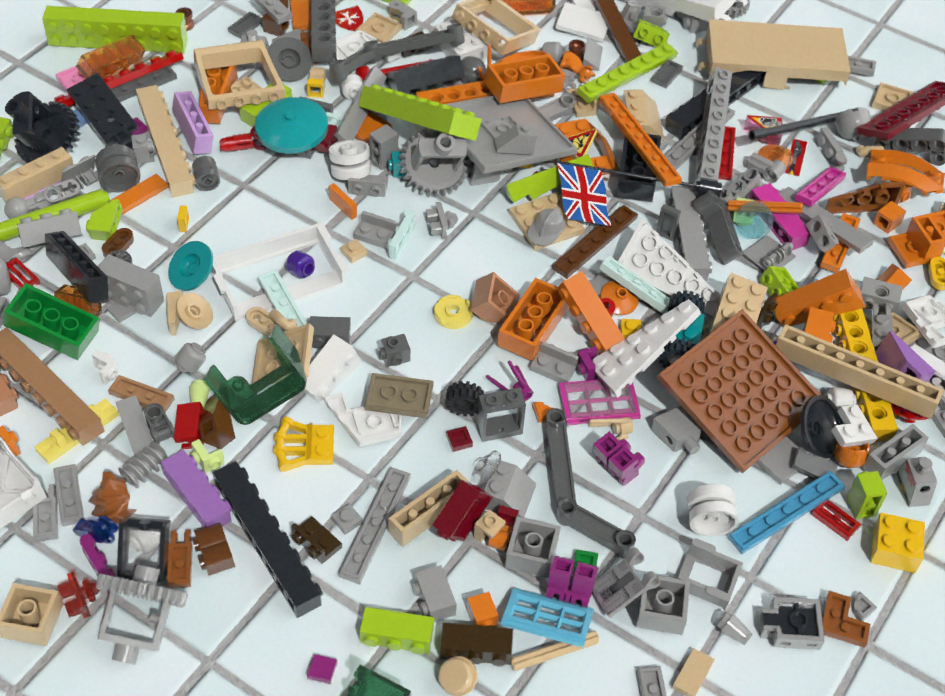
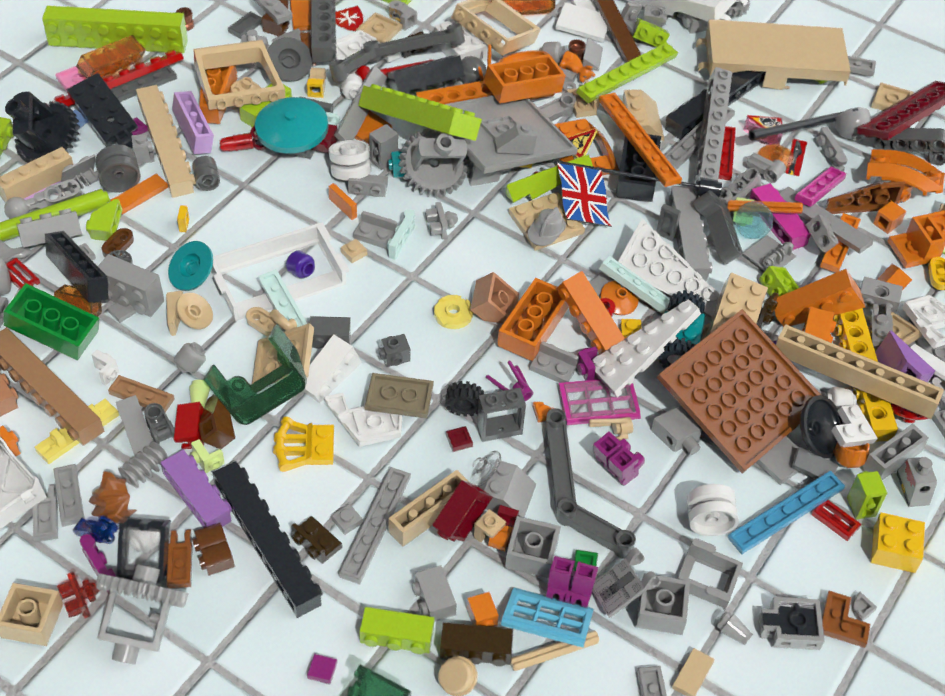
(594, 242): reddish brown tile -> none
(667, 73): dark grey tile -> none
(866, 151): tan arm -> none

